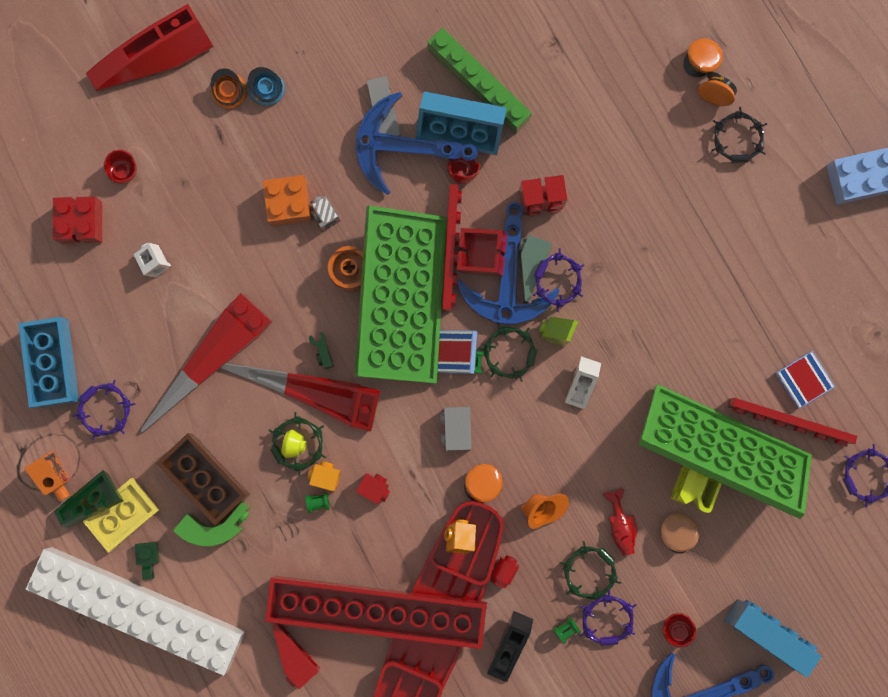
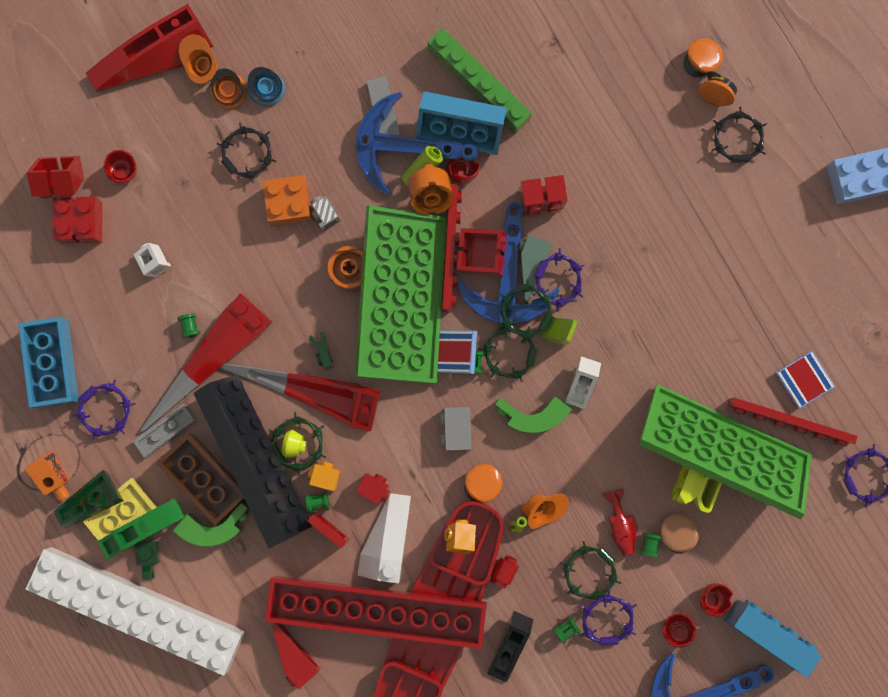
(47, 179): none -> red piece
(141, 528): none -> green slope
(164, 431): none -> light grey tile
(188, 325): none -> green bush
(197, 59): none -> orange piece
(229, 165): none -> black piece
(252, 460): none -> black brick
(328, 530): none -> red tile
(384, 549): none -> white wedge
(429, 155): none -> lime brick
(430, 190): none -> orange brick
(519, 525): none -> lime arm
(545, 321): none -> dark green piece
(547, 419): none -> bright green arch
(650, 544): none -> green bush
(715, 599): none -> red hair

